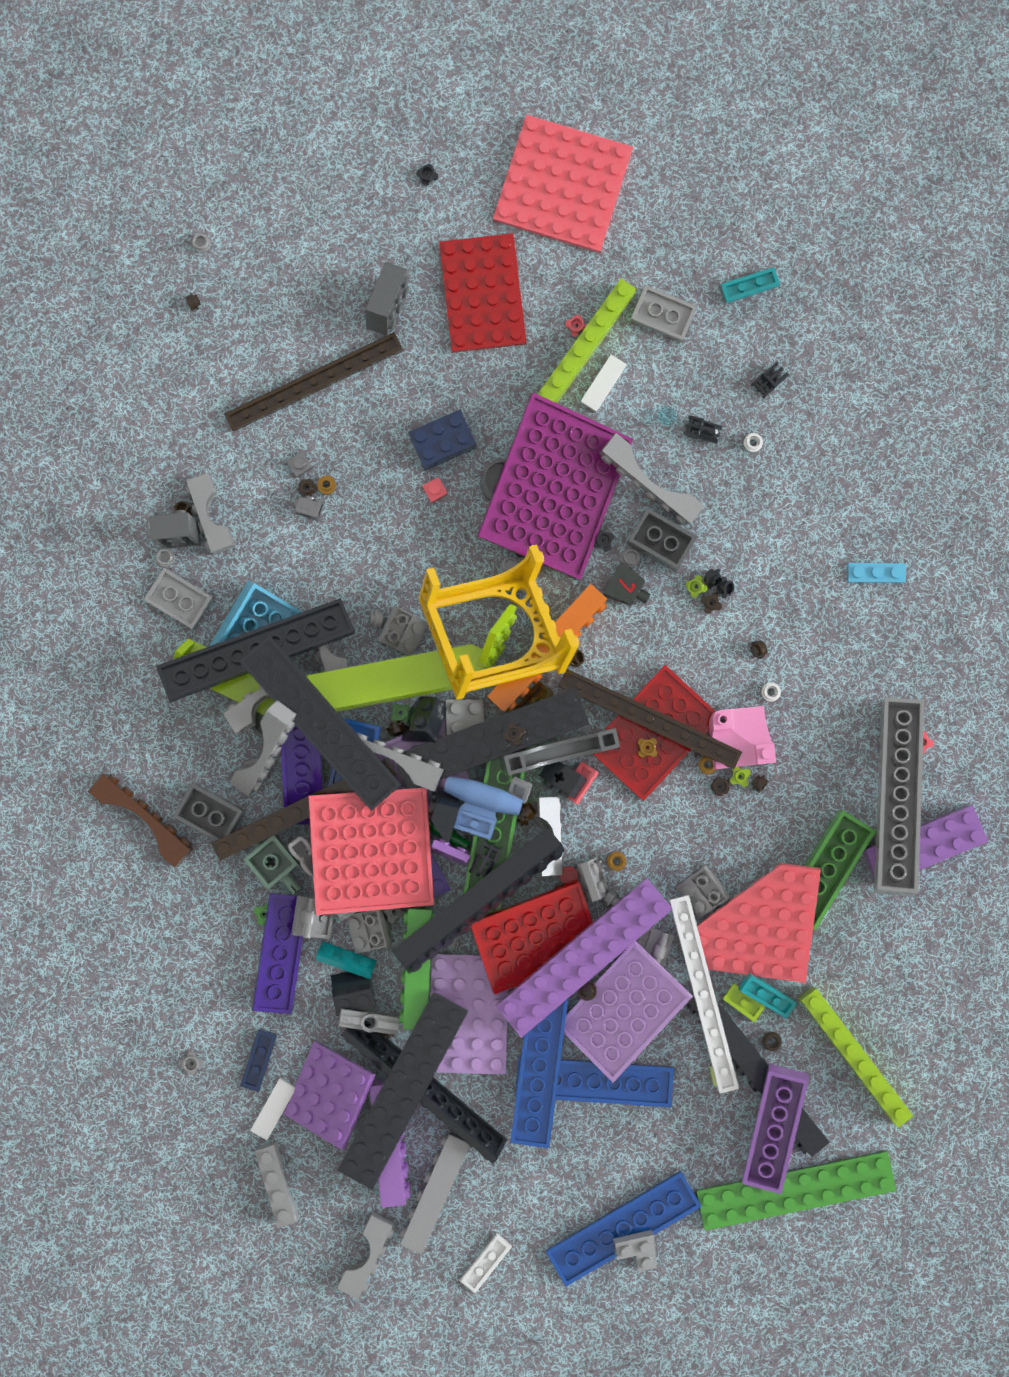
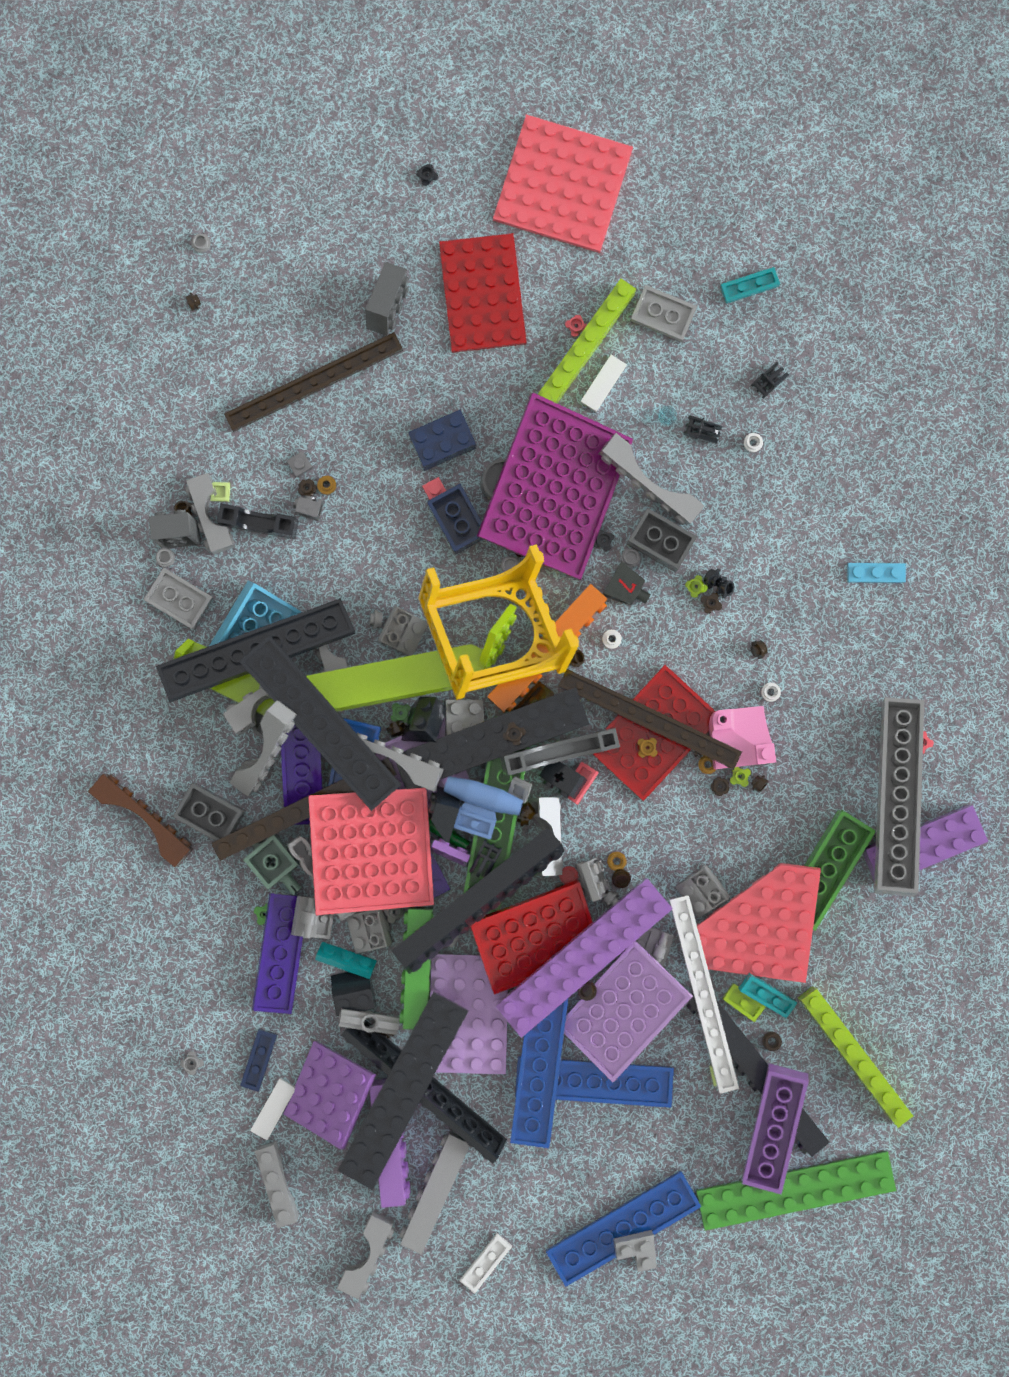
(223, 492): none -> yellowish green tile
(252, 521): none -> black arch
(456, 518): none -> dark blue brick
(611, 645): none -> white plate
(621, 878): none -> dark brown plate

